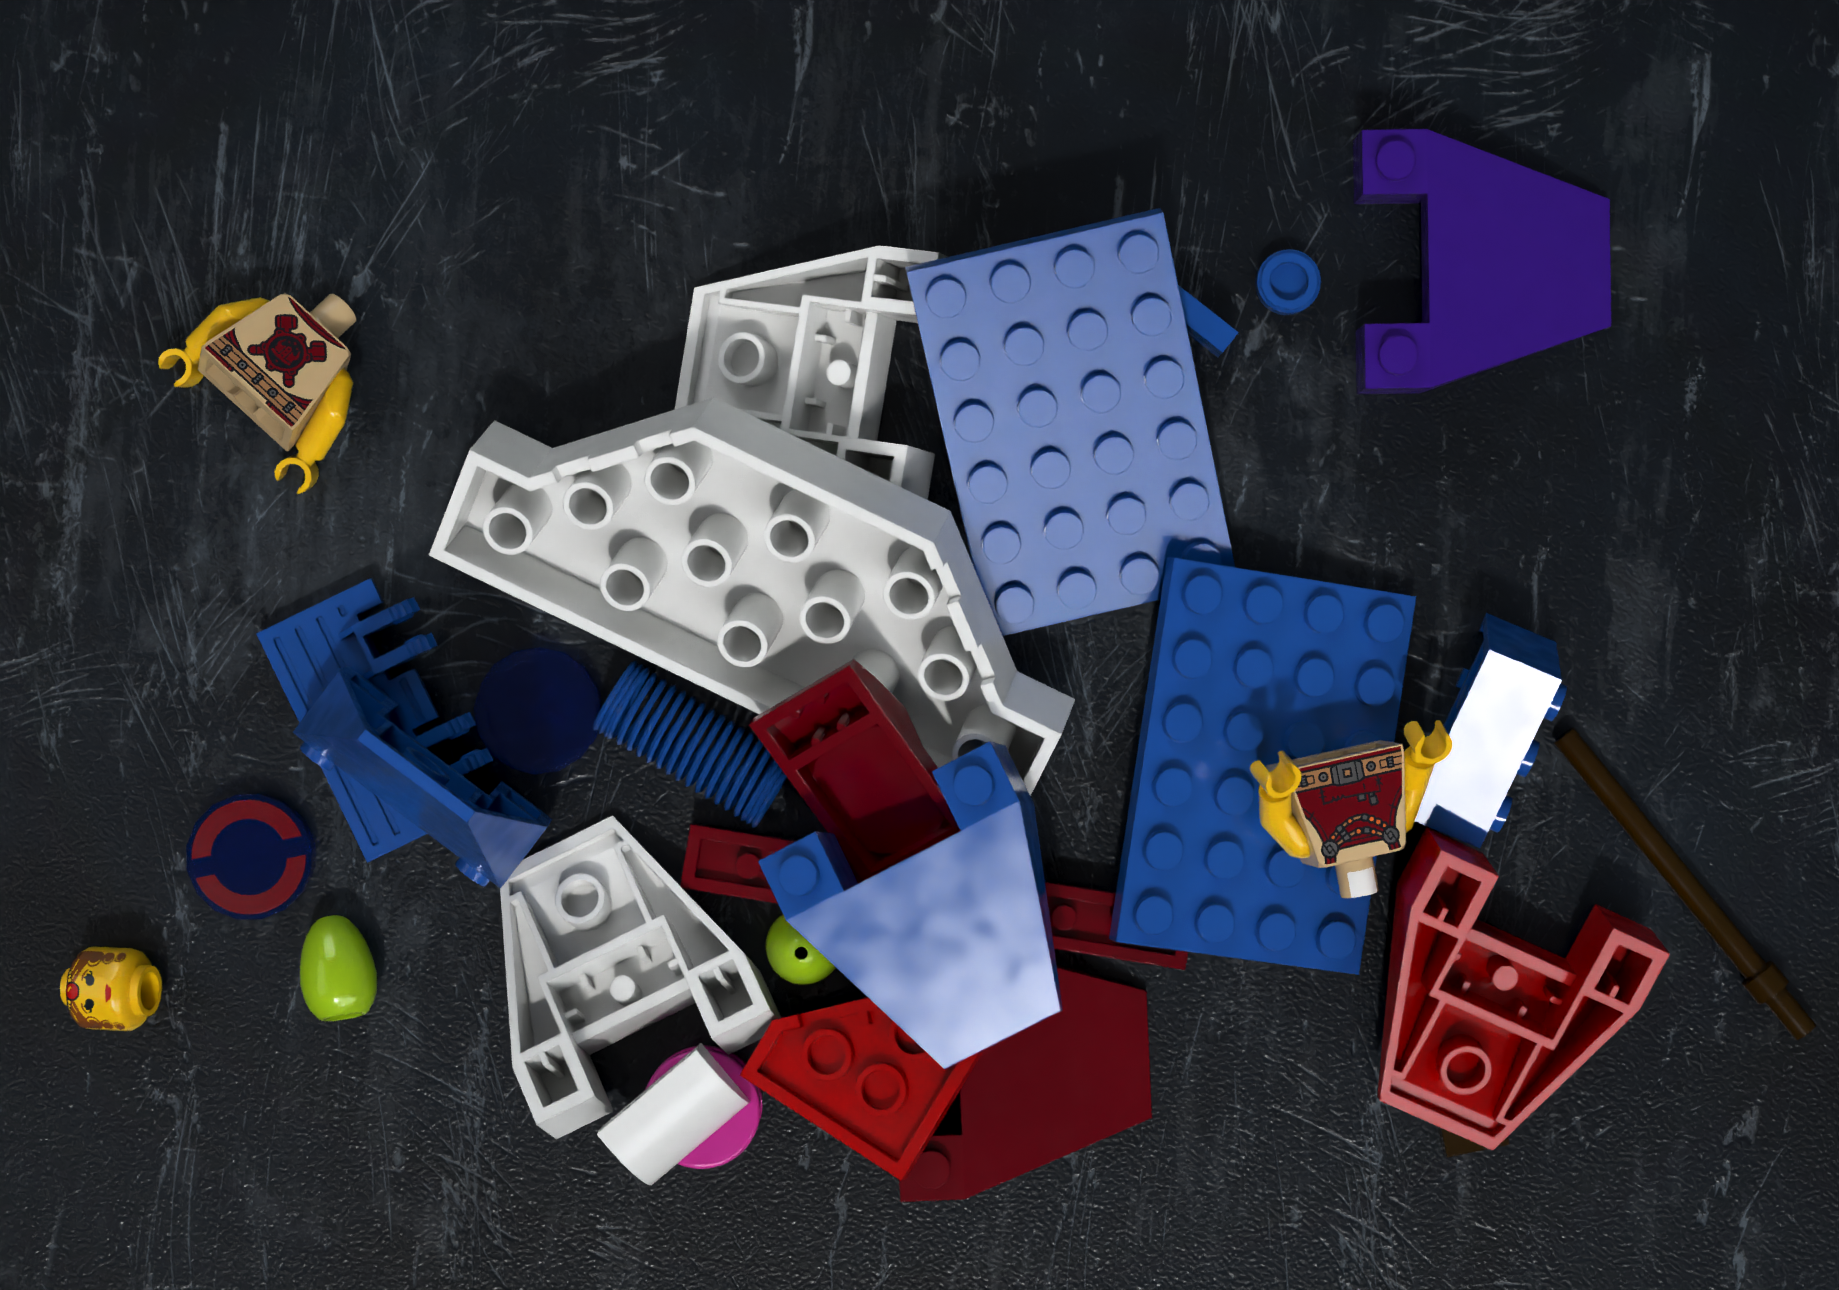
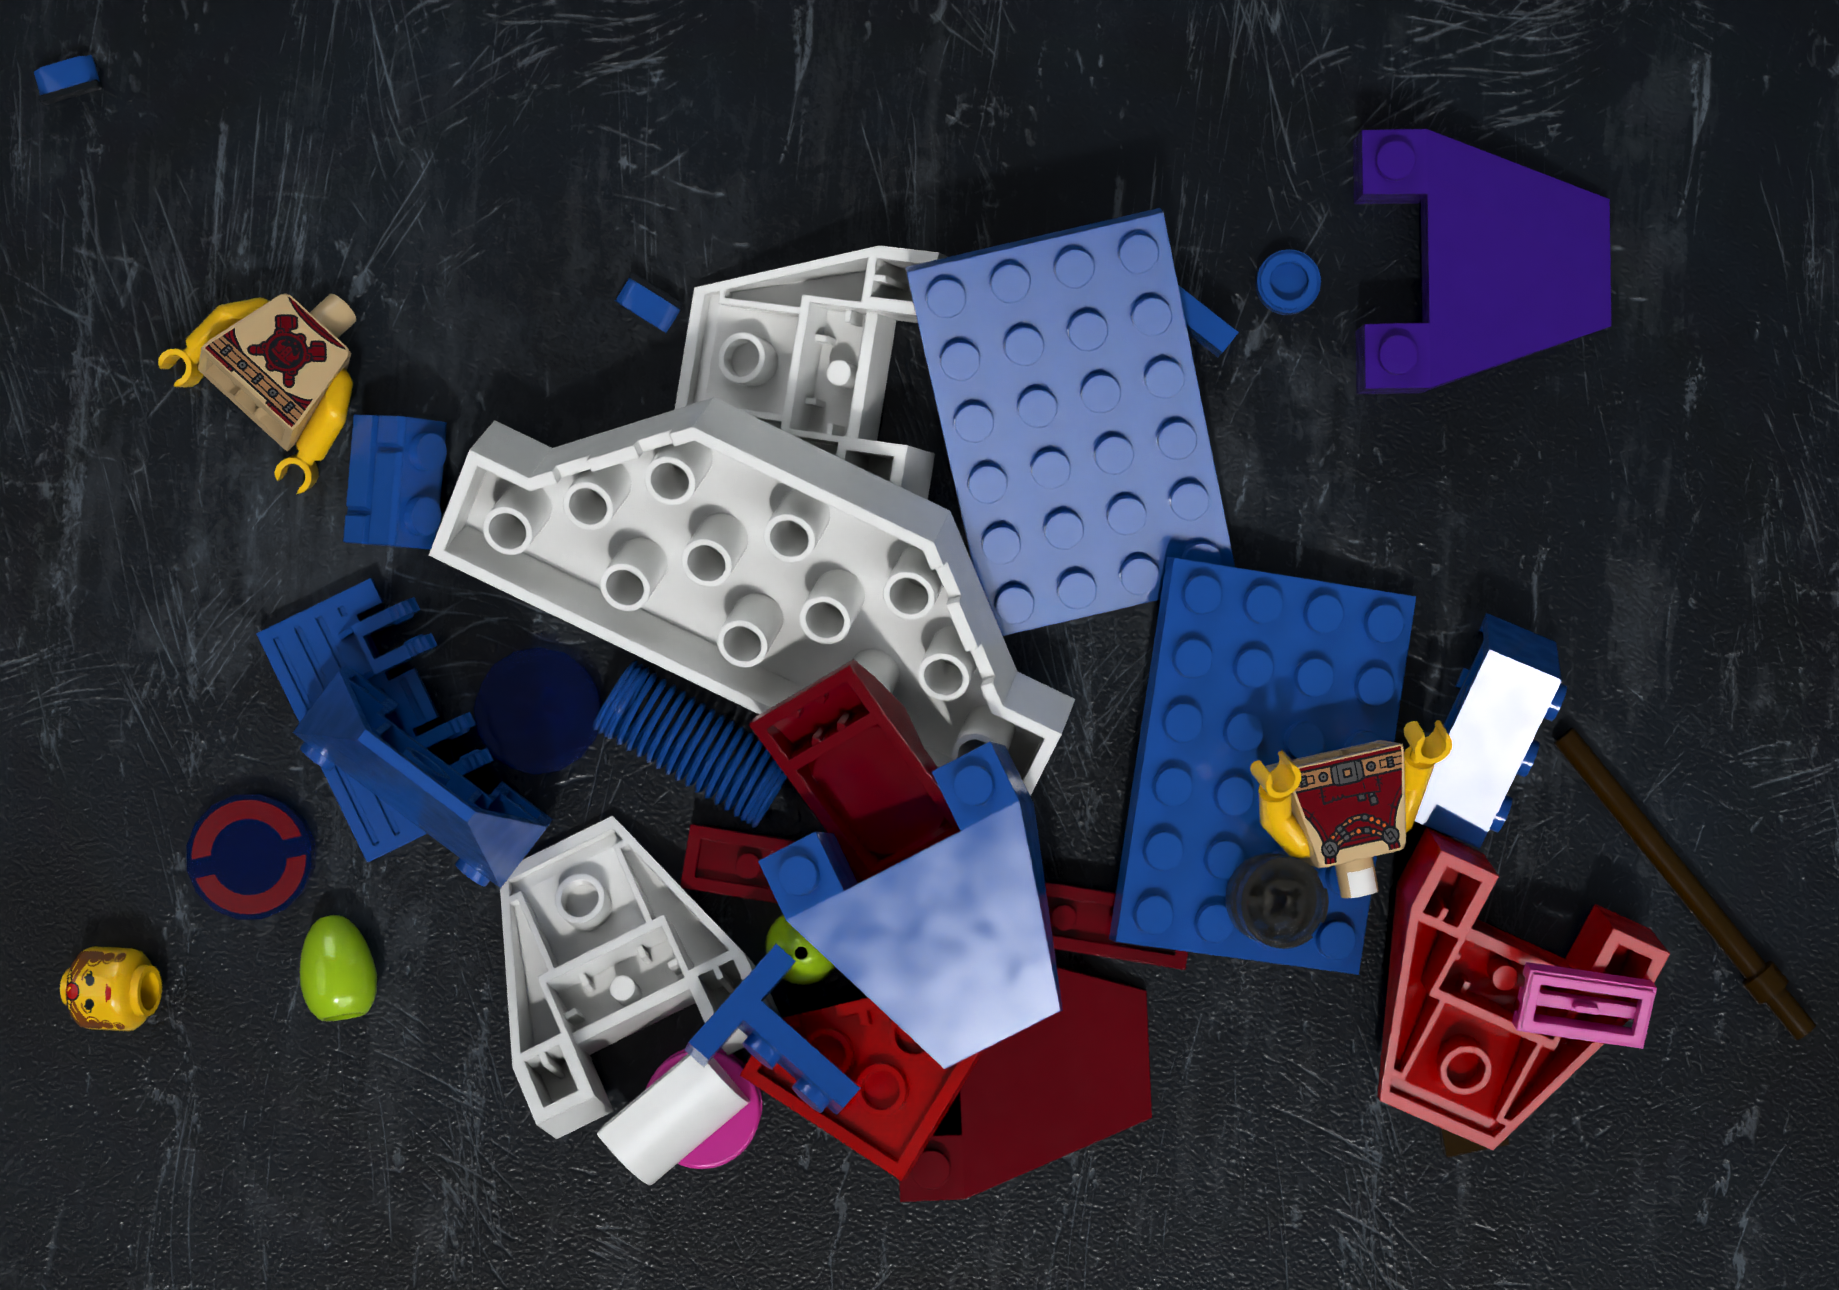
(67, 79): none -> blue piece
(395, 481): none -> blue brick
(649, 302): none -> blue piece
(772, 1039): none -> blue bracket
(1276, 900): none -> clear smoke wheel
(1541, 974): none -> dark pink tile

